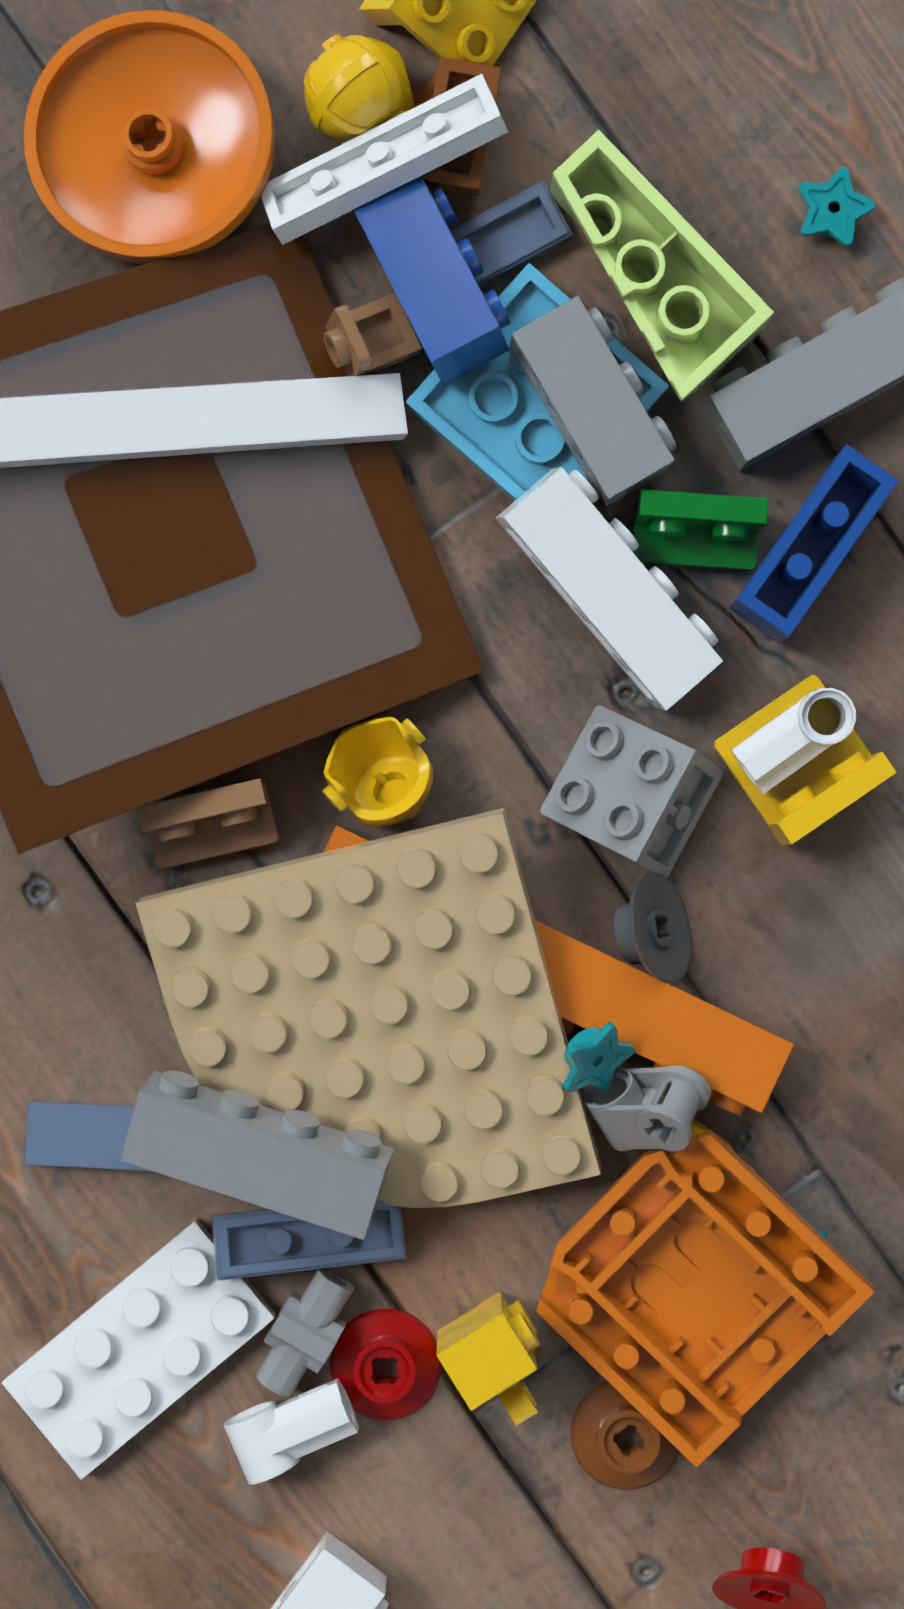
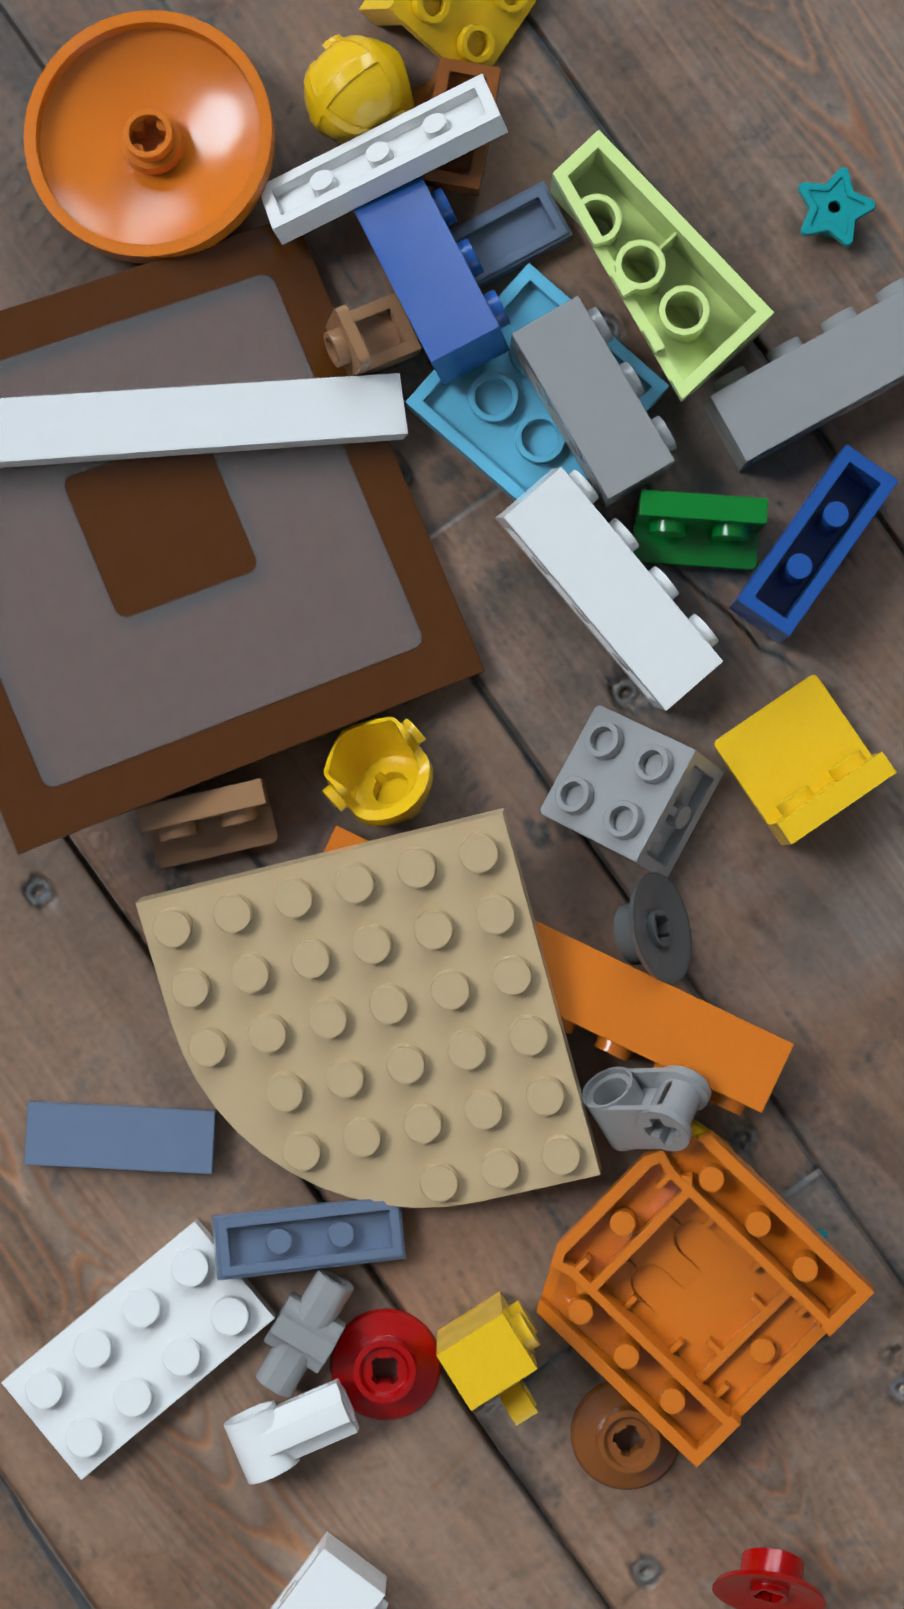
(257, 1152): light grey brick -> none
(594, 1056): teal plate -> none
(790, 741): white piece -> none

